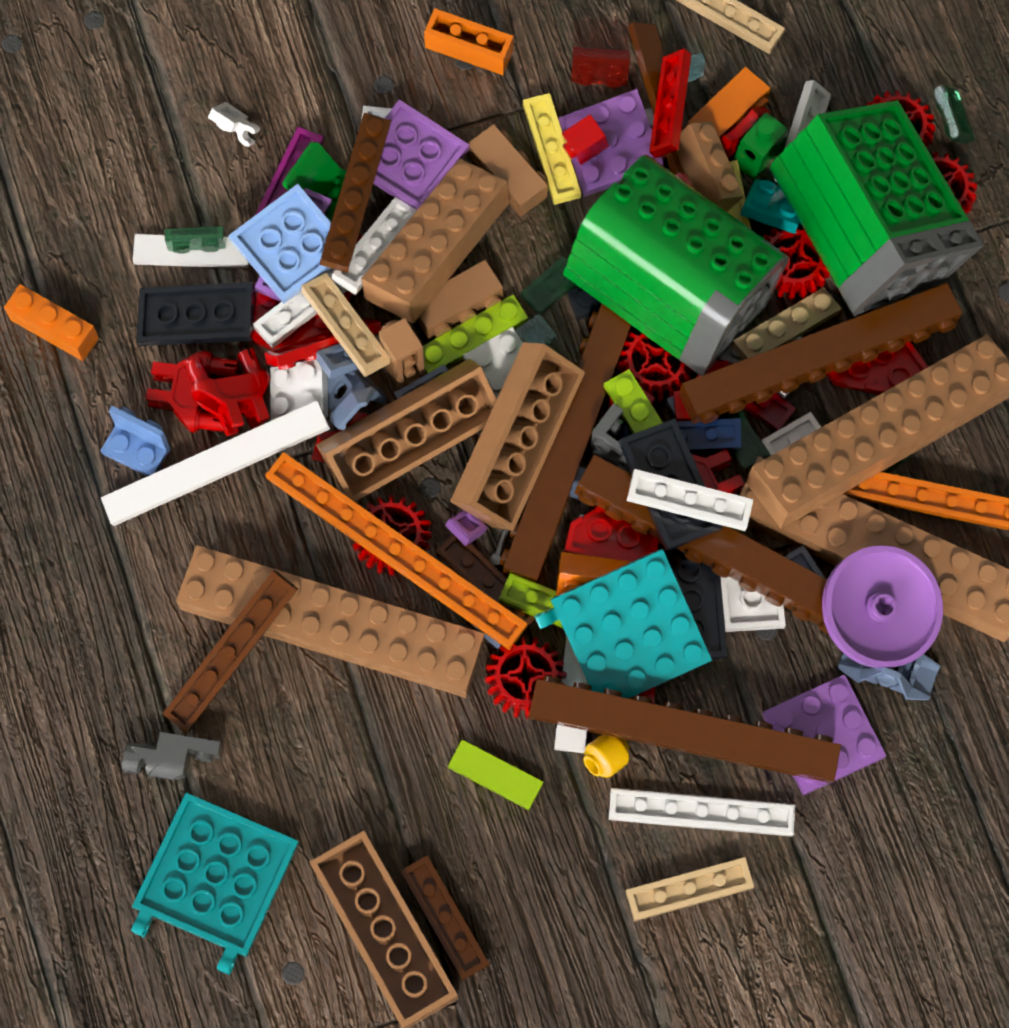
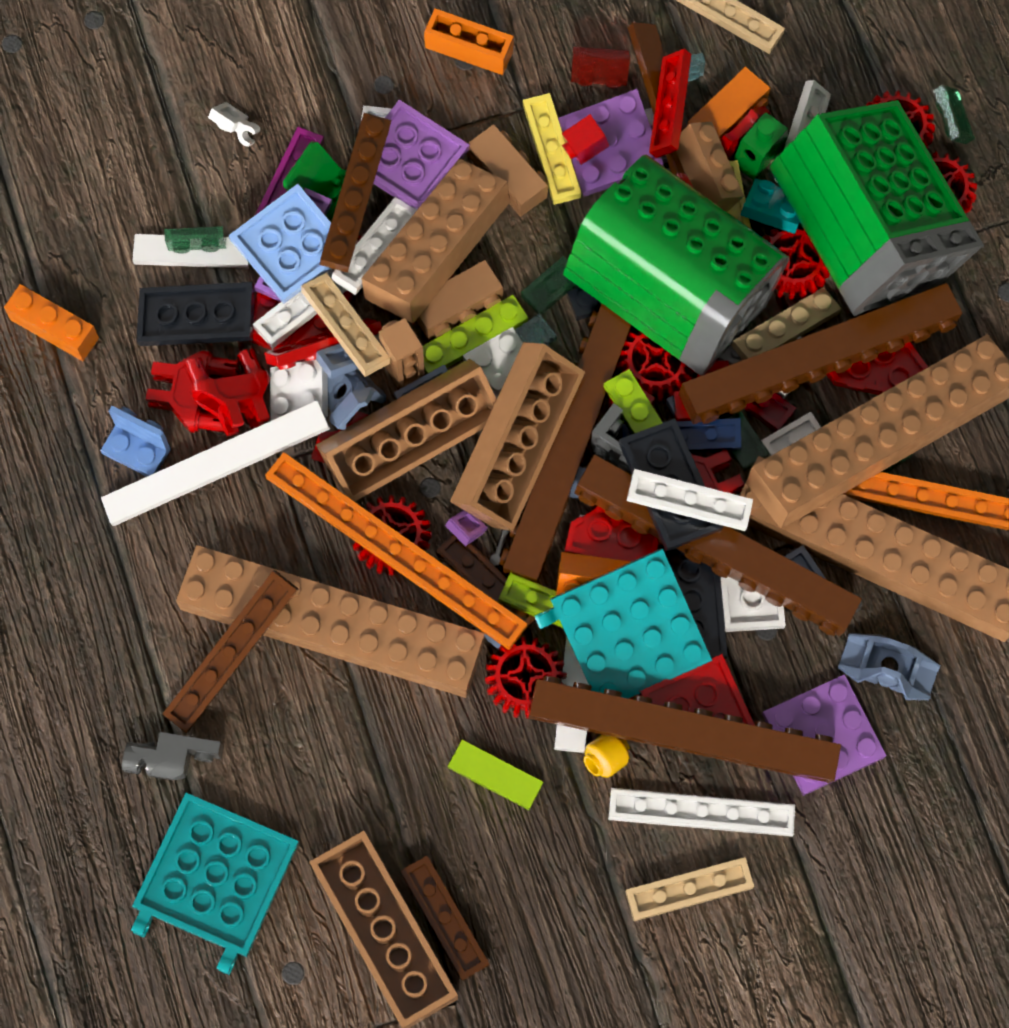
(705, 688): none -> red plate
(882, 607): medium lavender dish -> none

